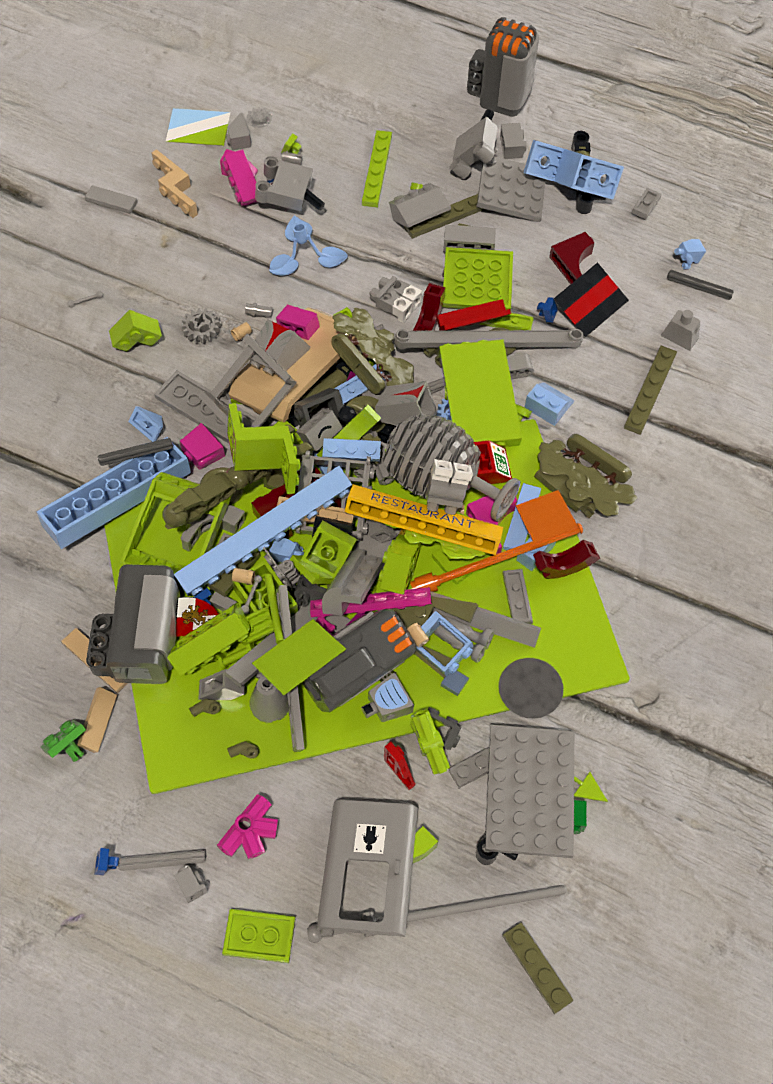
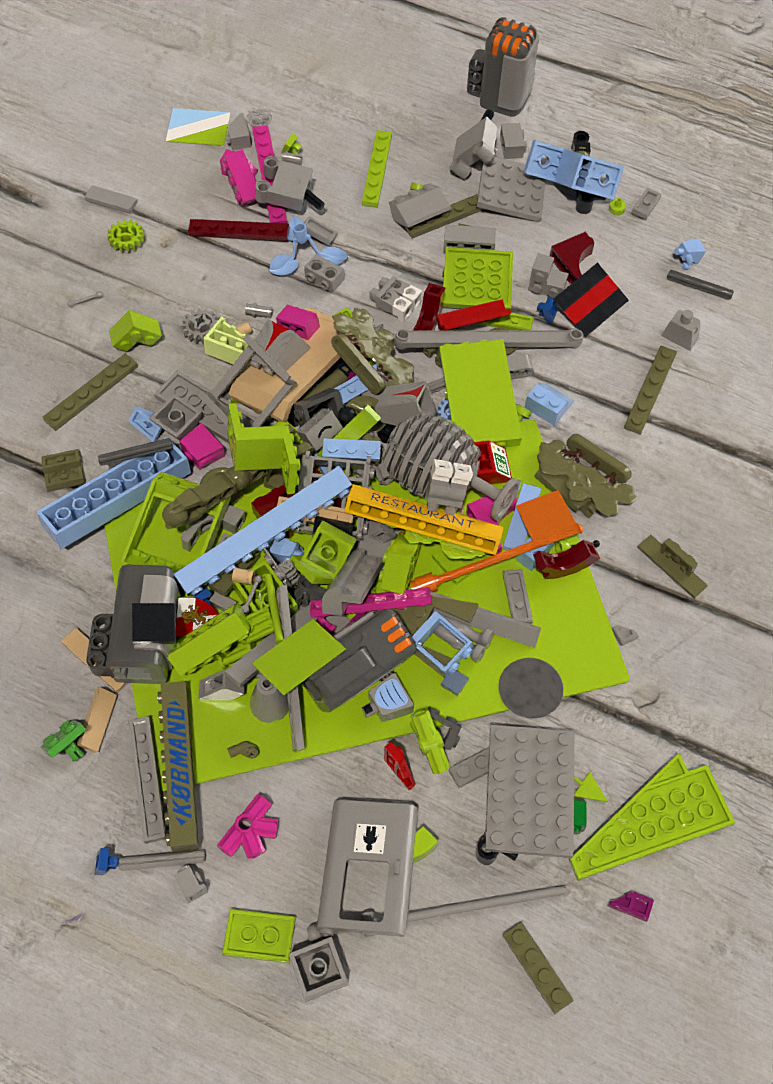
(62, 470): none -> olive slope
(90, 392): none -> olive plate
(125, 235): none -> lime gear
(147, 780): none -> light grey plate
(153, 623): none -> black tile
(174, 183): tan bracket -> none
(176, 417): none -> light grey slope
(179, 767): none -> olive brick
(206, 706): olive arm -> none
(224, 342): none -> yellowish green wedge
(238, 229): none -> dark red plate
(264, 149): none -> dark pink plate
(318, 969): none -> light grey brick
(320, 231): none -> light grey tile
(324, 273): none -> light grey brick
(418, 634): tan piece -> none
(545, 279): none -> light grey brick
(563, 545): none -> lime hinge
(617, 206): none -> lime tile
(624, 635): none -> light grey tile
(633, 905): none -> magenta tile
(663, 814): none -> lime wing
(674, 563): none -> olive bracket

